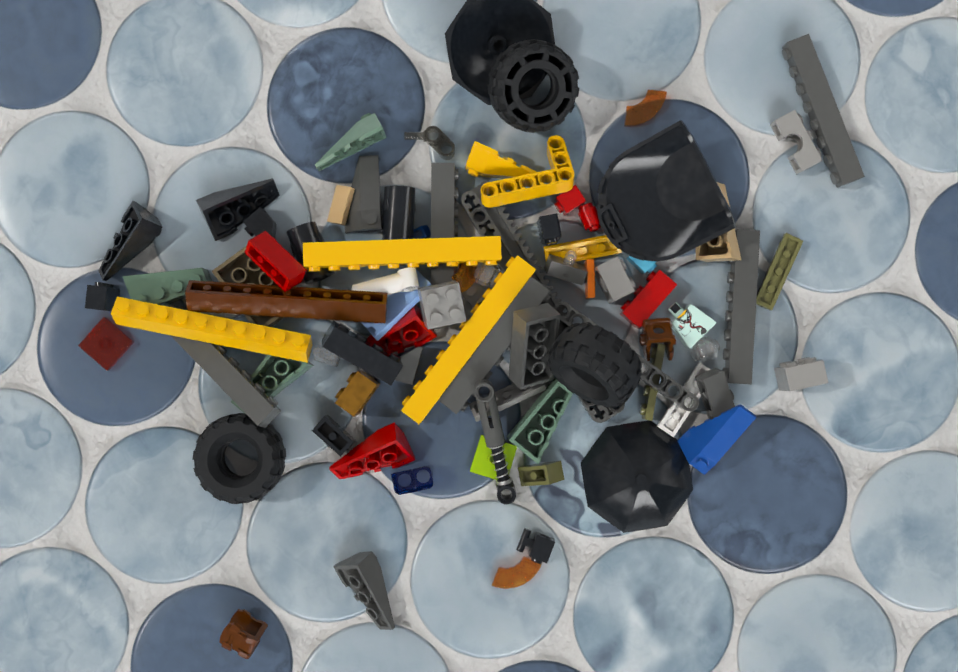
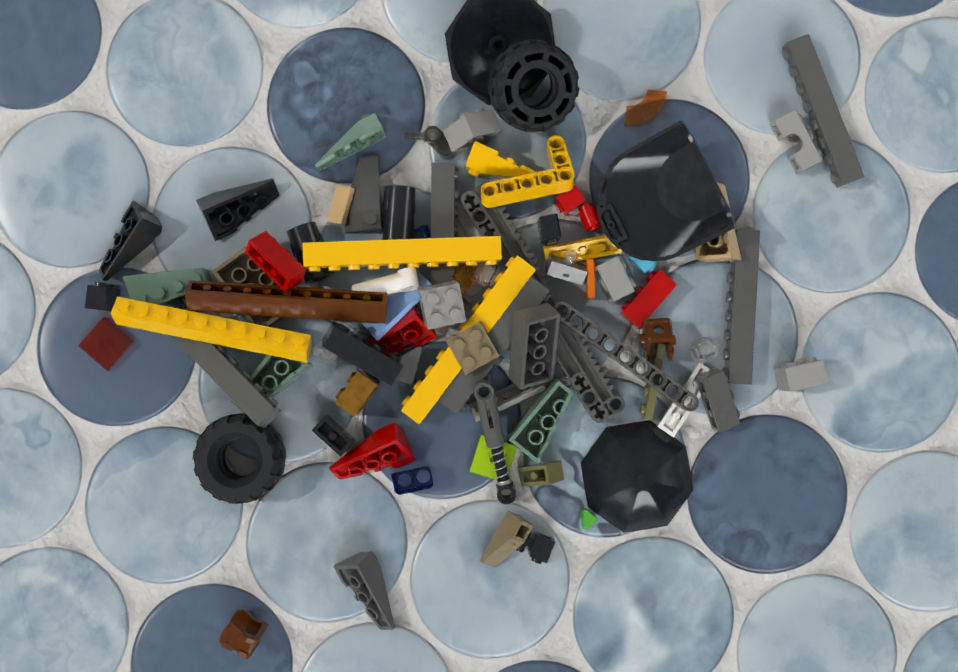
(260, 222): black slope -> none
(471, 128): none -> light grey brick
(473, 348): none -> dark tan plate
(507, 538): none -> dark tan slope
(516, 575): clear orange tile -> none
(587, 519): none -> bright green slope
(595, 364): black tyre -> none
(690, 324): light aqua torso -> none
(709, 441): blue wedge -> none
(778, 271): olive plate -> none

